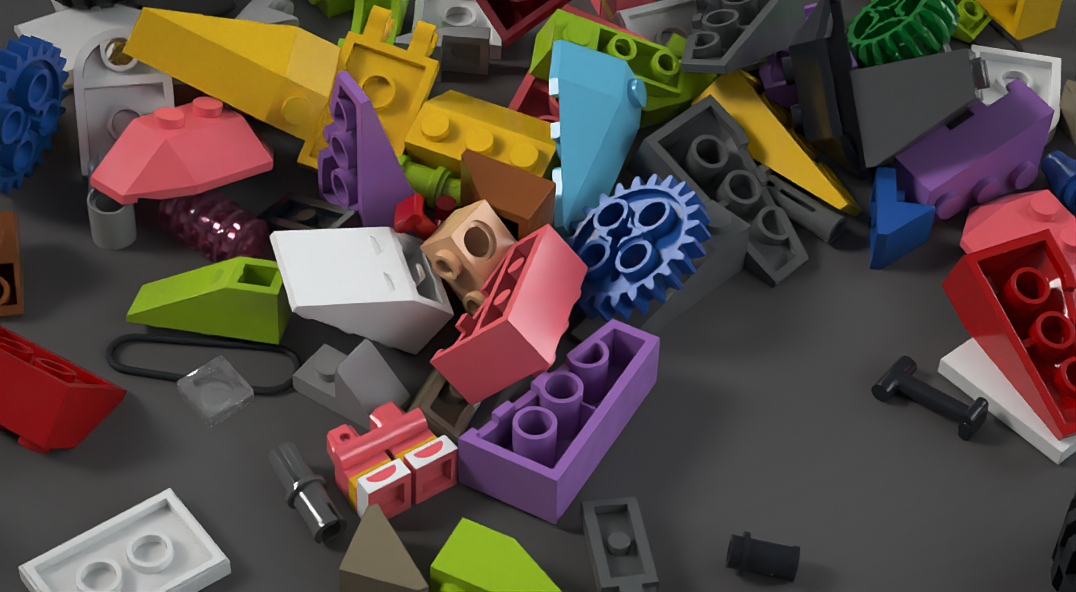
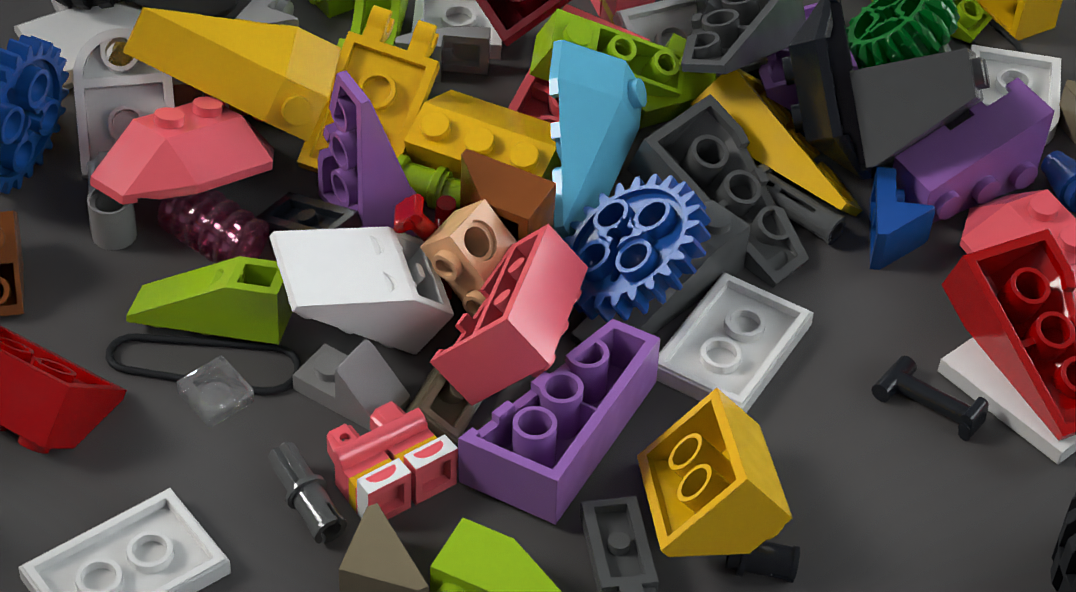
(713, 483): none -> yellow slope
(732, 342): none -> white tile

